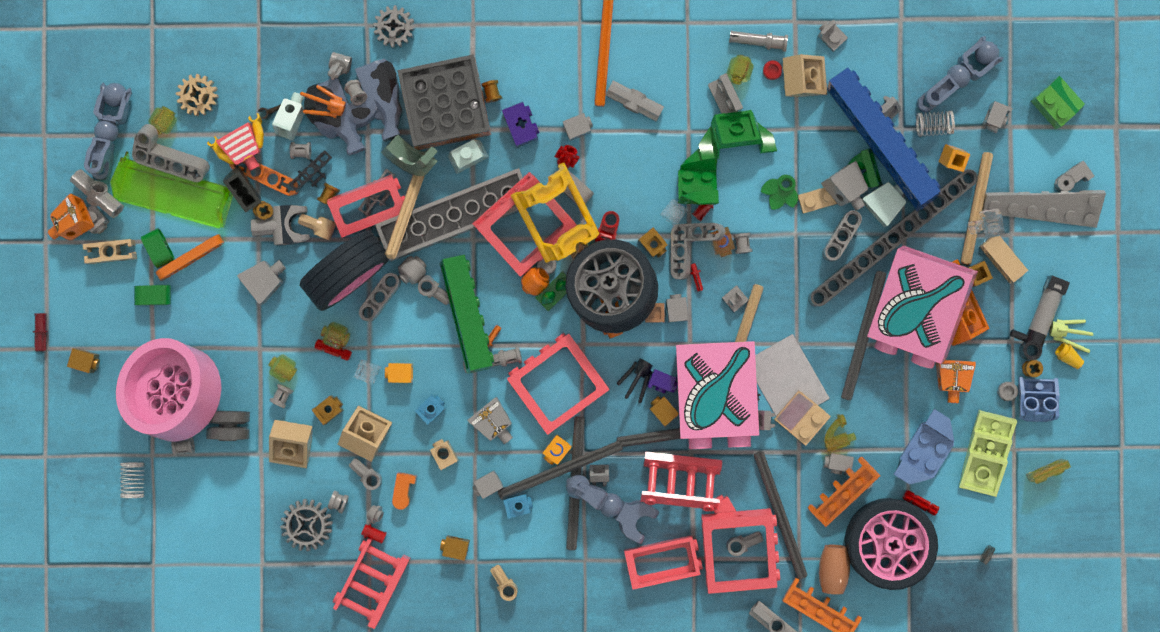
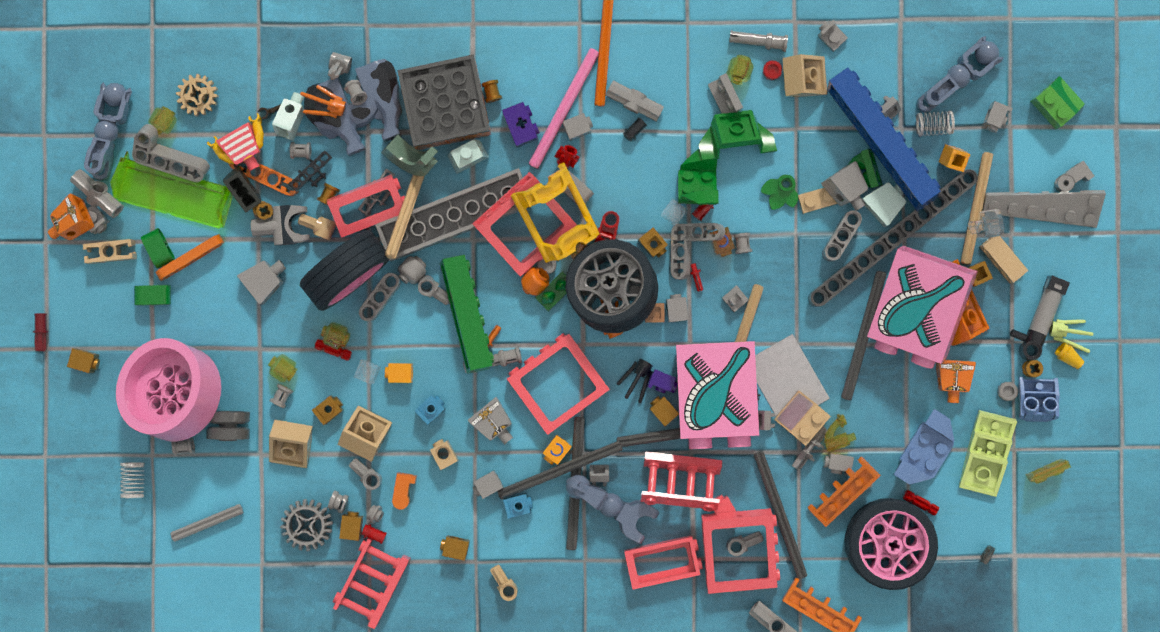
(206, 522): none -> light grey axle
(351, 526): none -> pearl gold brick
(394, 18): light grey gear -> none
(564, 108): none -> bright pink axle
(631, 133): none -> black pin
(805, 454): none -> light grey piece
(834, 569): nougat piece -> none

